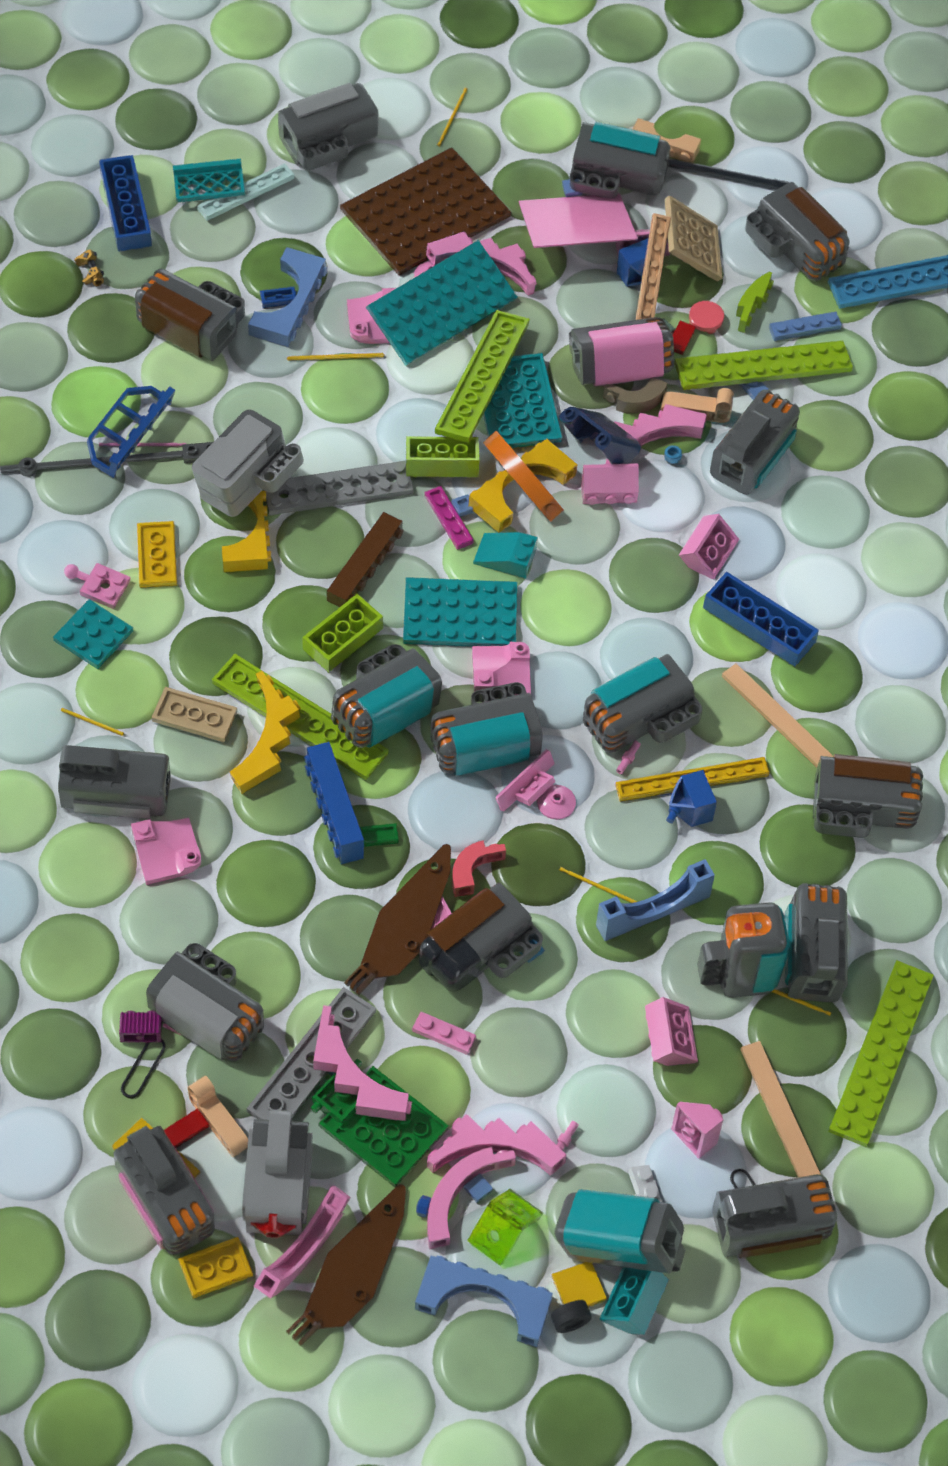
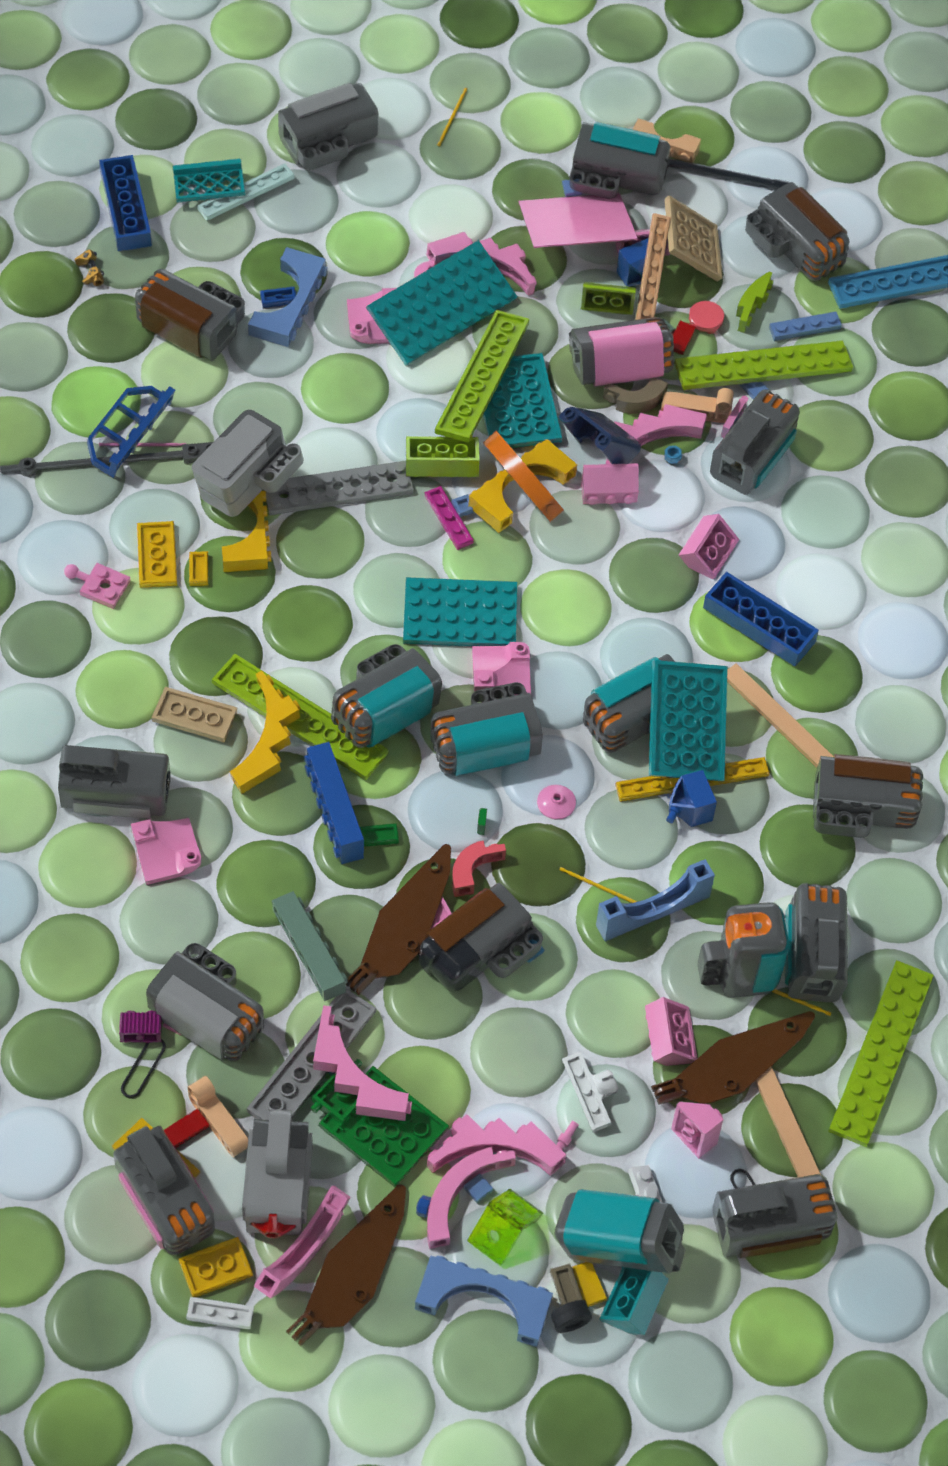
(92, 721): yellow axle -> none
(93, 634): teal plate -> none
(198, 568): none -> yellow tile
(220, 1313): none -> white plate
(309, 946): none -> sand green brick
(336, 356): yellow axle -> none
(342, 633): lime brick -> none
(365, 559): reddish brown brick -> none
(423, 207): reddish brown plate -> none
(444, 1033): bright pink plate -> none
(482, 821): none -> green tile
(507, 552): teal slope -> none
(529, 783): bright pink bracket -> none
(565, 1284): none -> dark tan tile
(591, 1090): none -> white plate
(608, 298): none -> lime slope
(628, 757): bright pink bar -> none
(688, 719): none -> teal plate
(734, 1062): none -> reddish brown wing
(735, 415): none -> bright pink hinge

